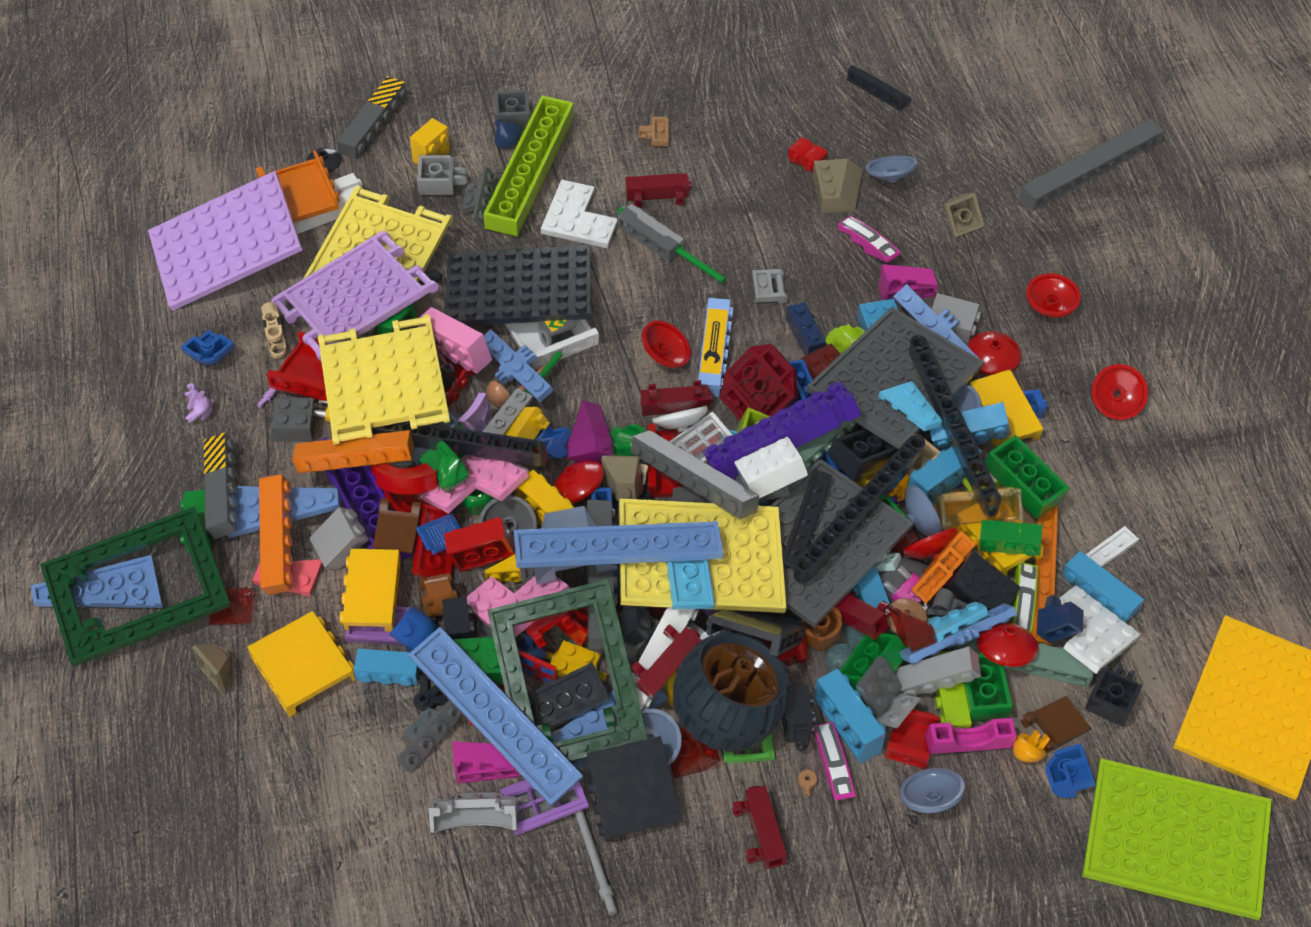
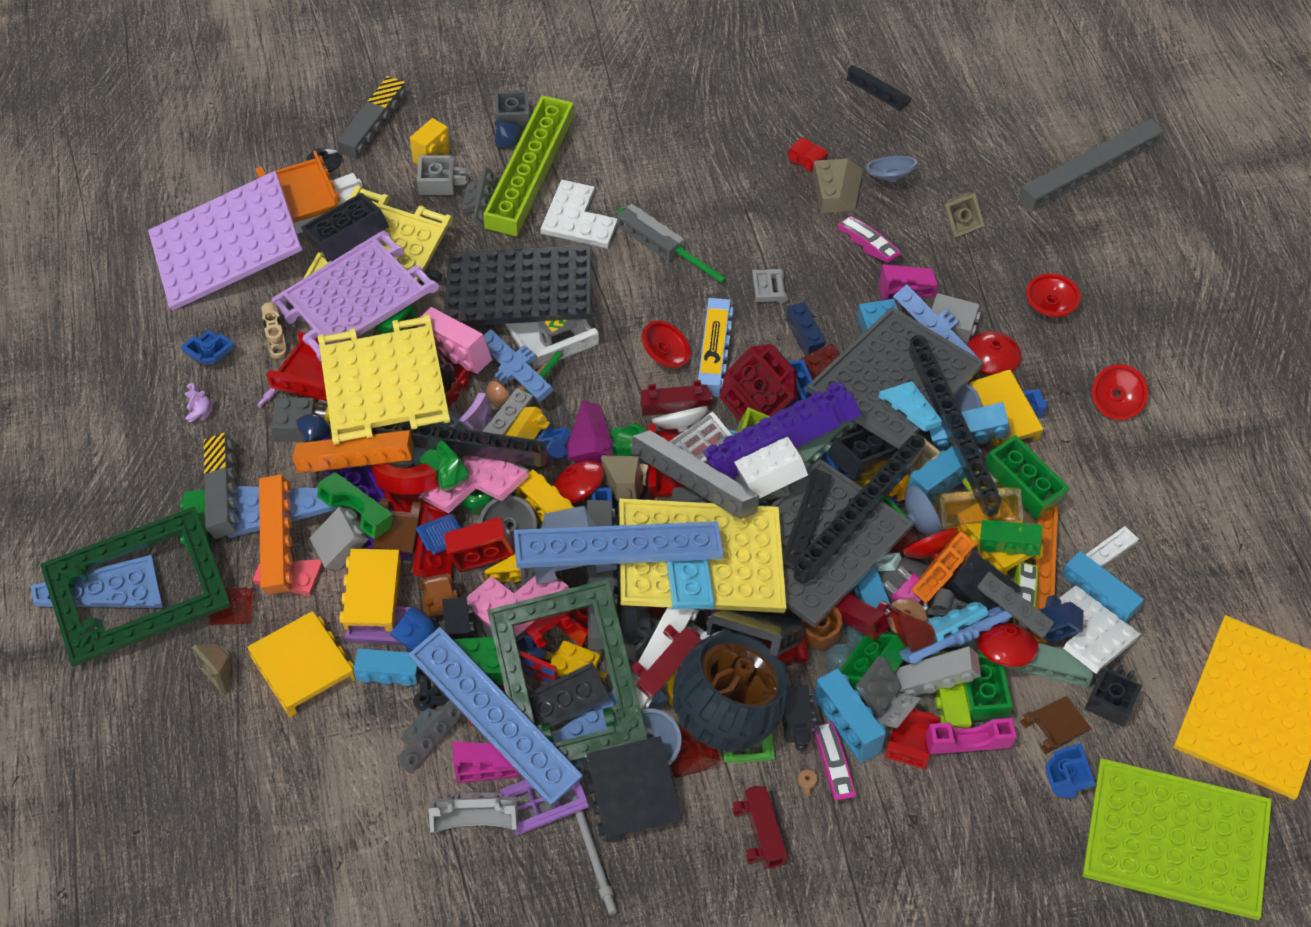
(313, 427): none -> dark blue piece
(339, 492): none -> green arch
(345, 227): none -> black slope
(657, 131): medium nougat hinge -> none
(657, 187): dark red brick -> none
(843, 337): lime hair -> none
(932, 790): sand blue dish -> none
(1015, 605): none -> dark grey bracket
(1030, 748): light orange piece -> none

